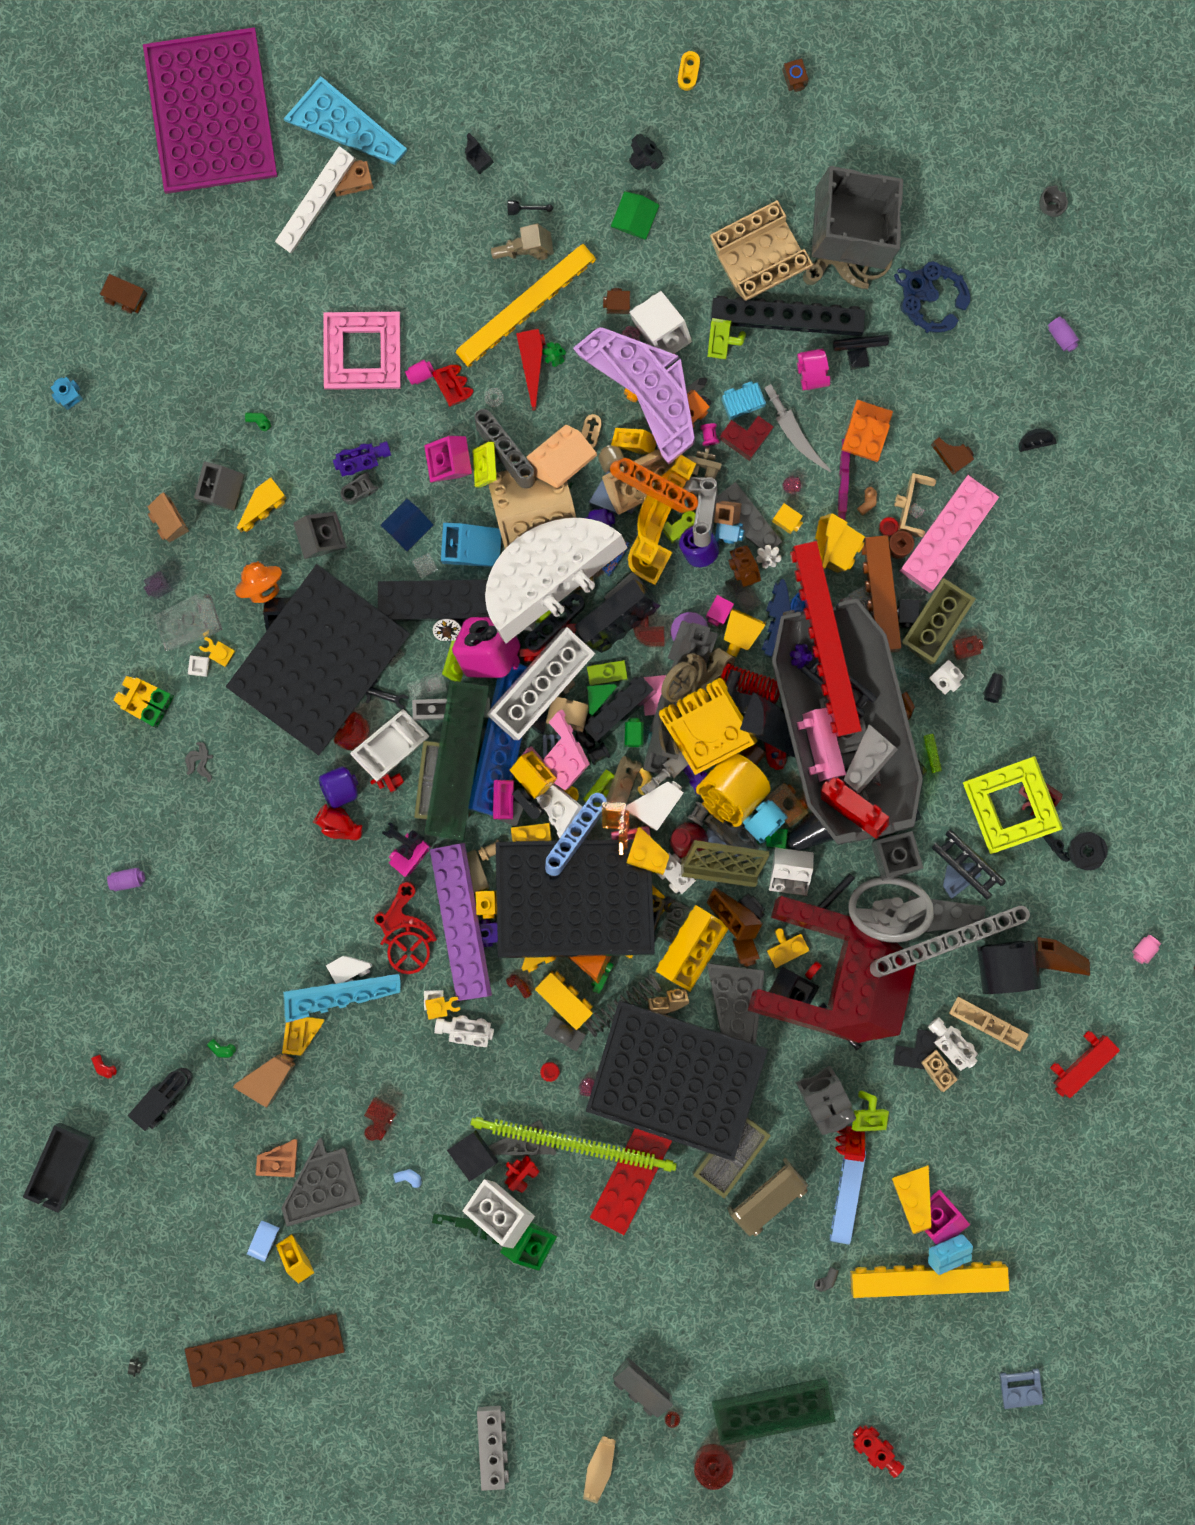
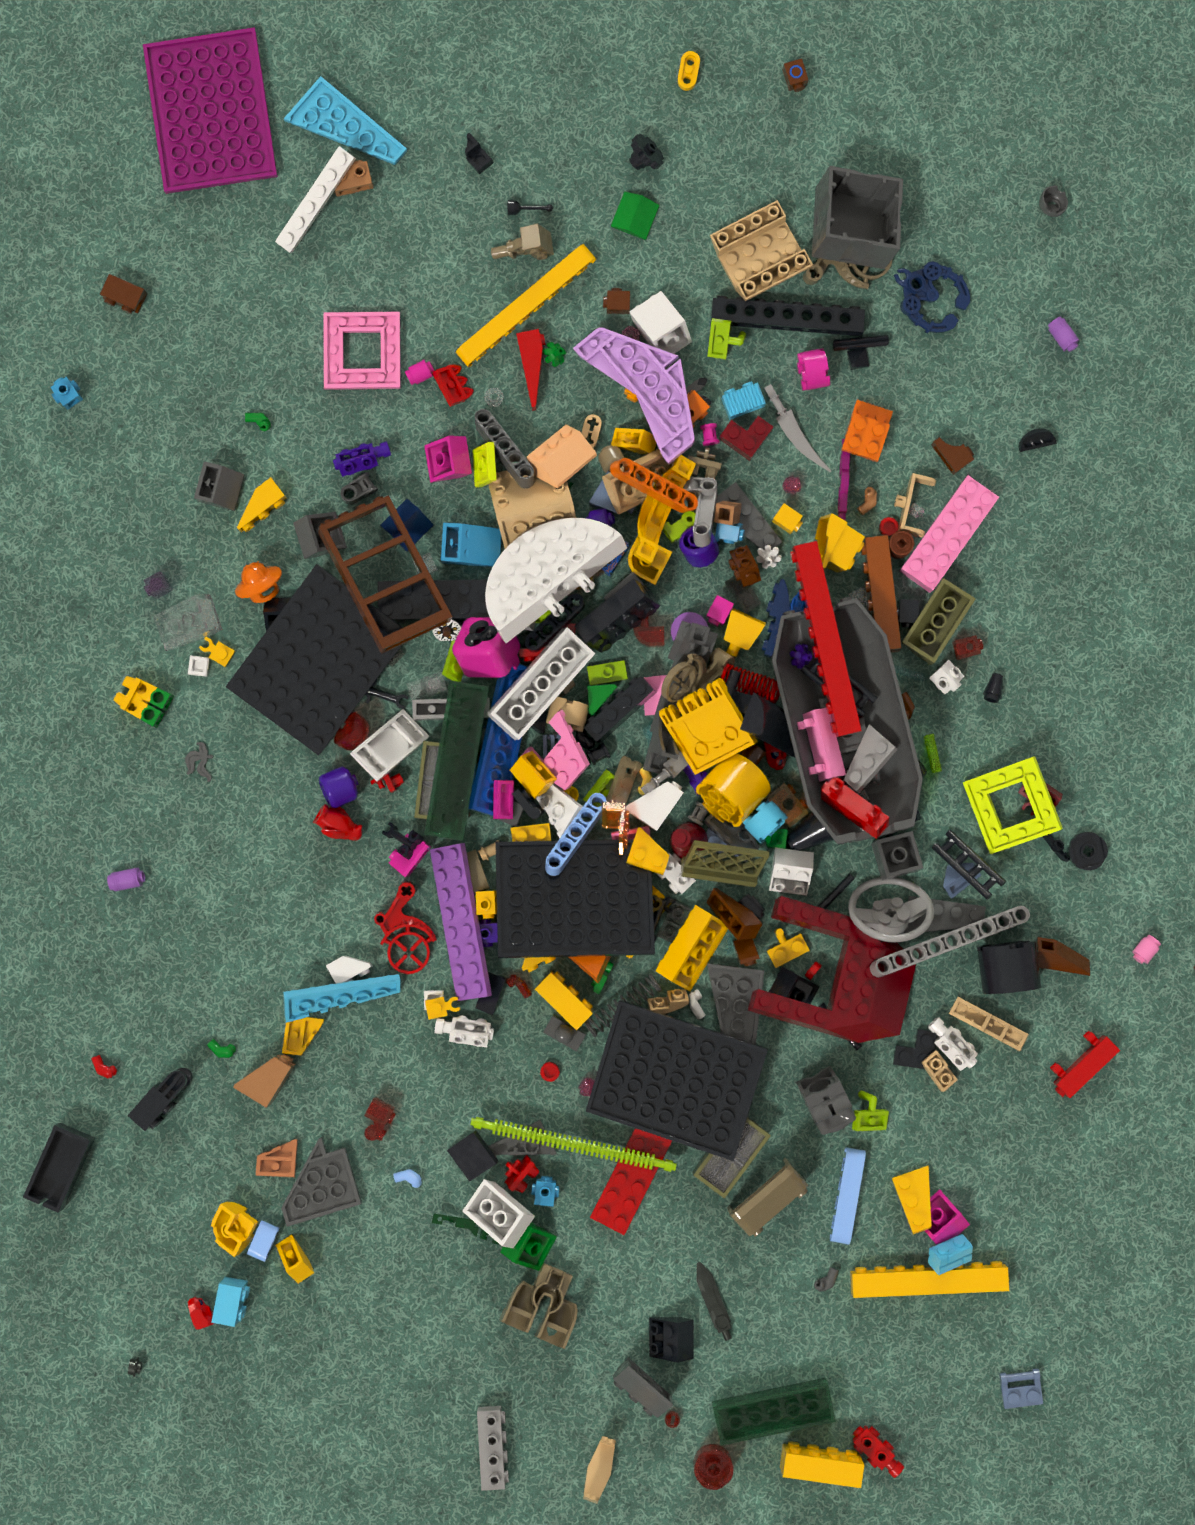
(167, 518): medium nougat slope -> none
(200, 1313): none -> red rock
(230, 1300): none -> medium azure brick
(233, 1227): none -> yellow brick
(264, 1350): reddish brown plate -> none
(411, 631): none -> reddish brown window
(489, 1003): none -> black slope
(525, 1301): none -> dark tan piece
(541, 1197): none -> dark azure brick
(634, 733): green brick -> none
(671, 1338): none -> black slope
(694, 1005): none -> white arm
(713, 1301): none -> pearl dark grey piece
(822, 1464): none -> yellow brick
(852, 1144): red plate -> none

